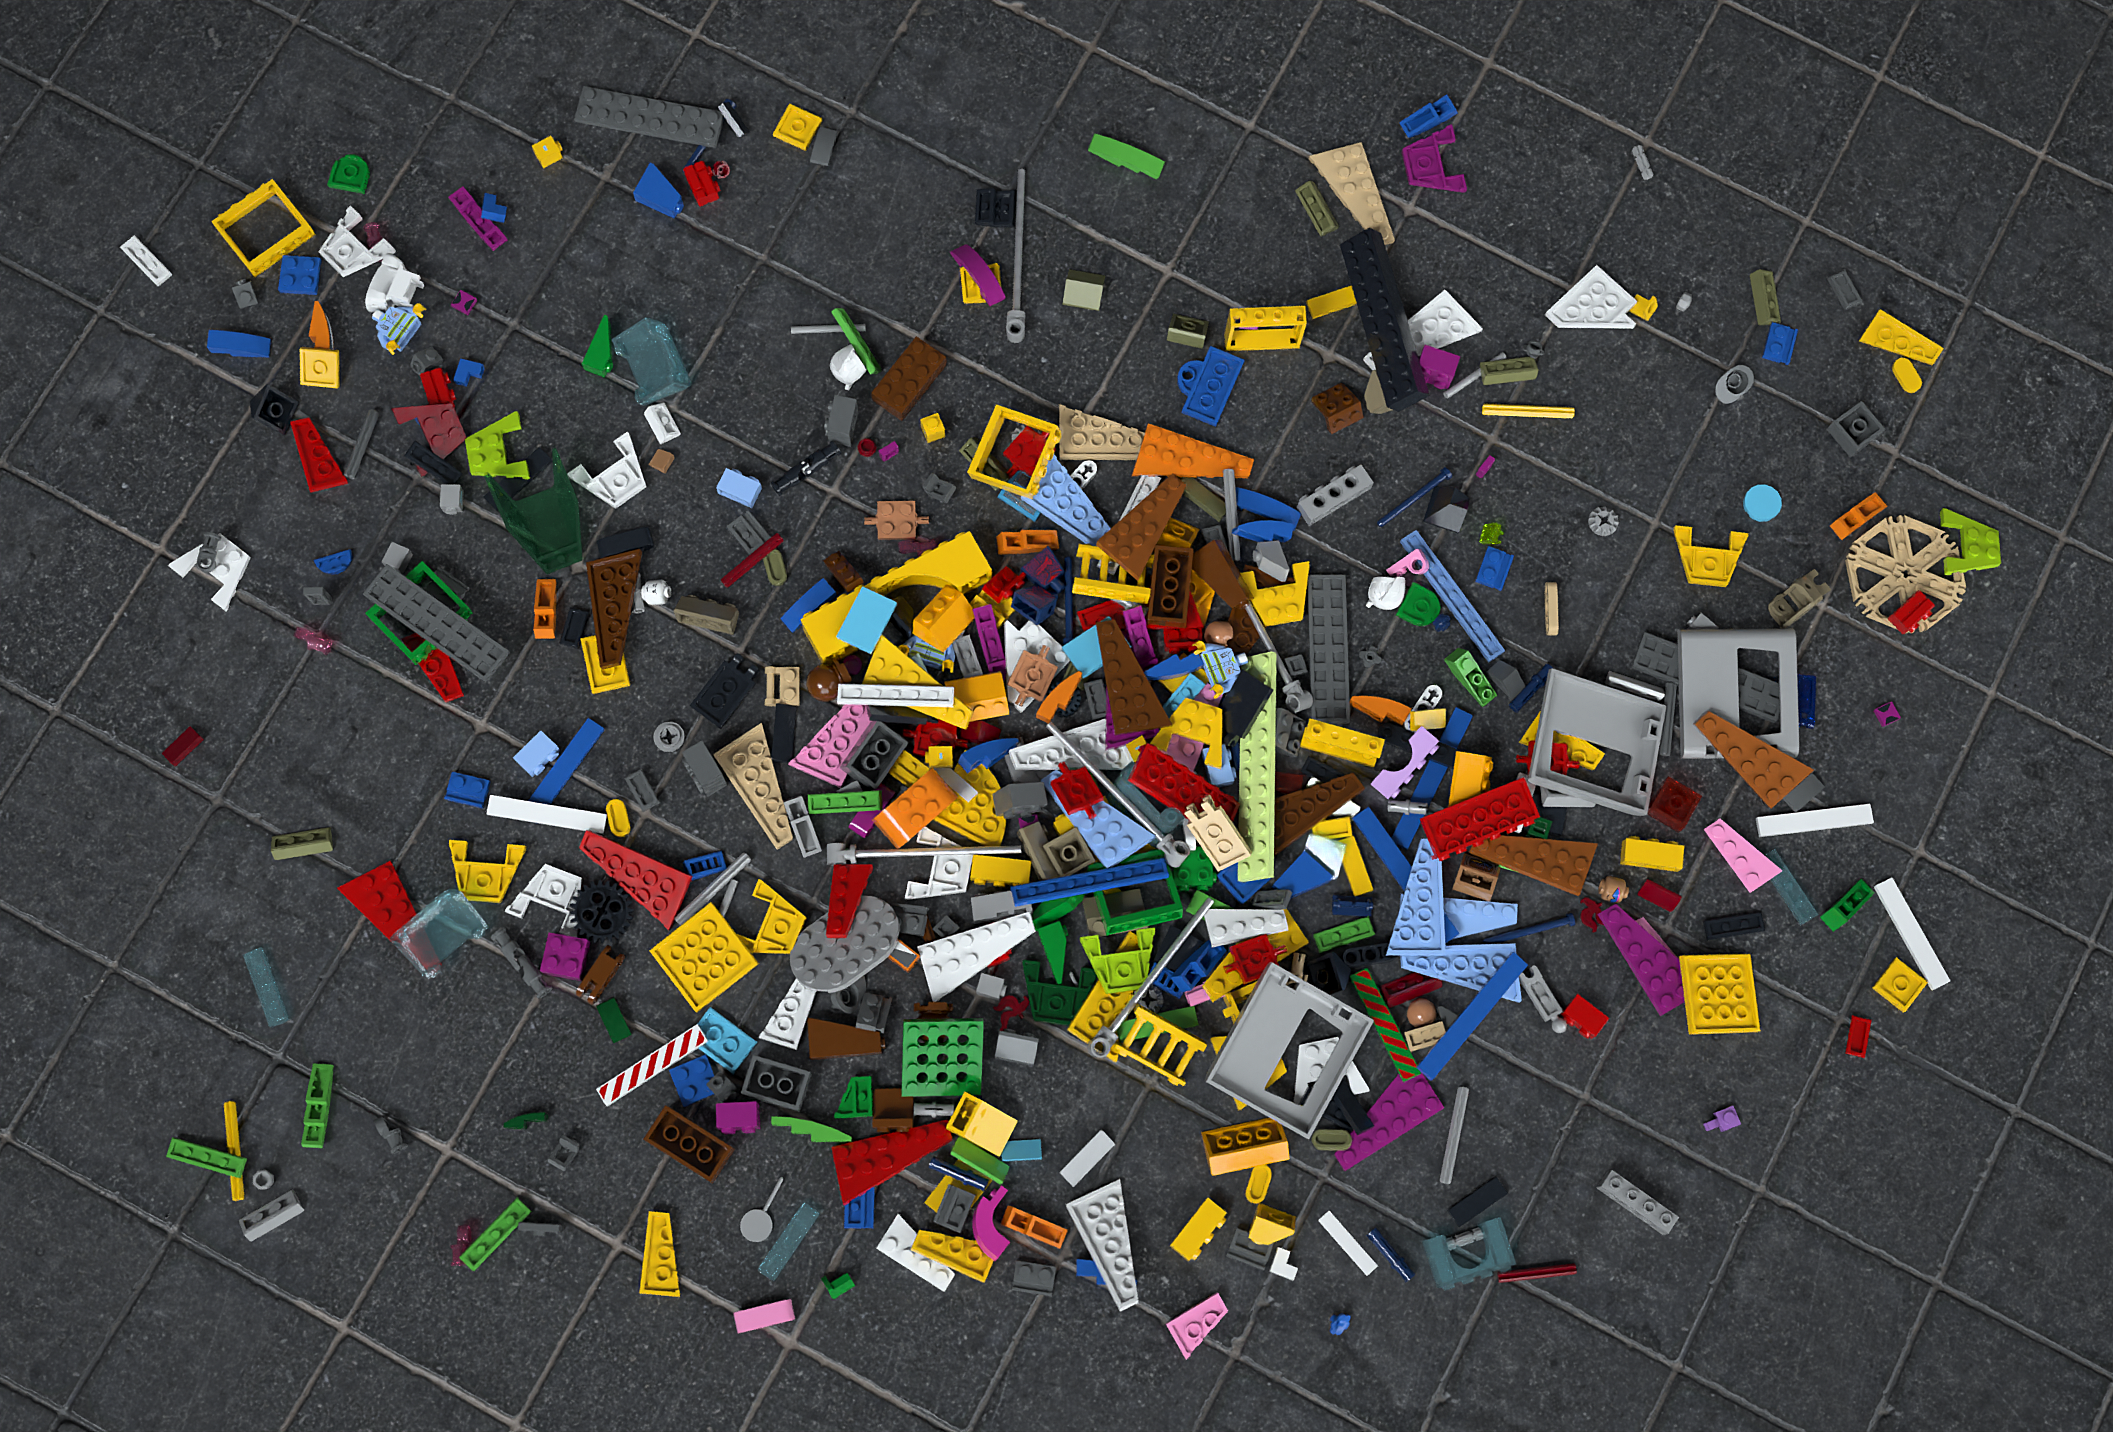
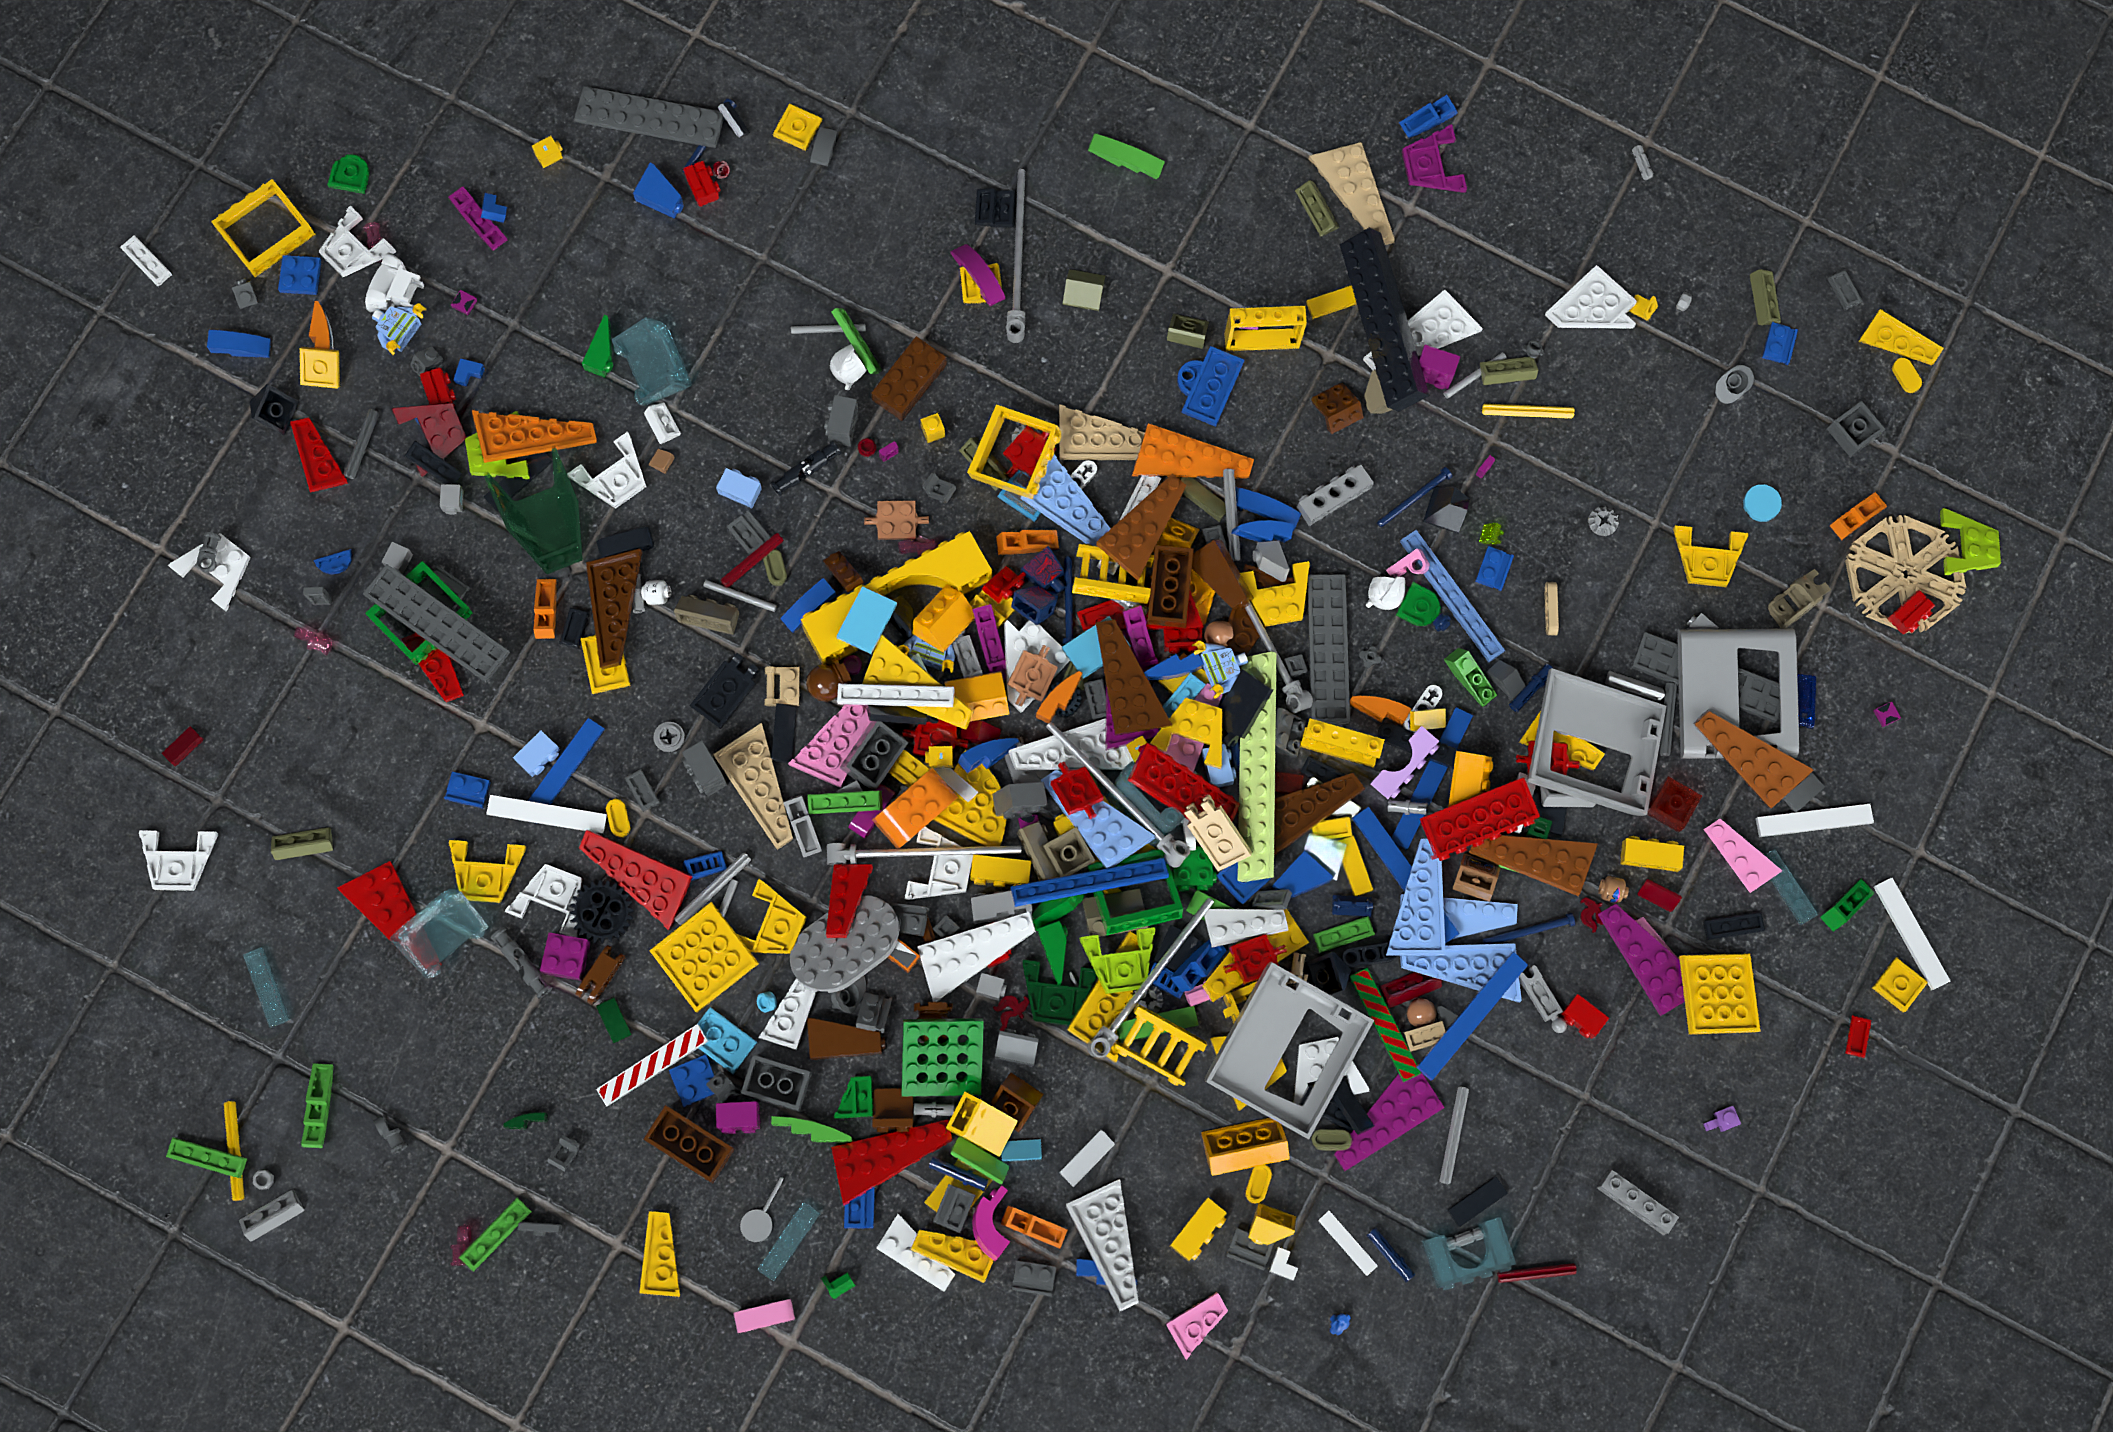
(176, 868): none -> white wing
(520, 435): none -> orange wing
(739, 595): none -> light grey bar
(766, 1001): none -> medium azure tile
(1016, 1099): none -> reddish brown slope

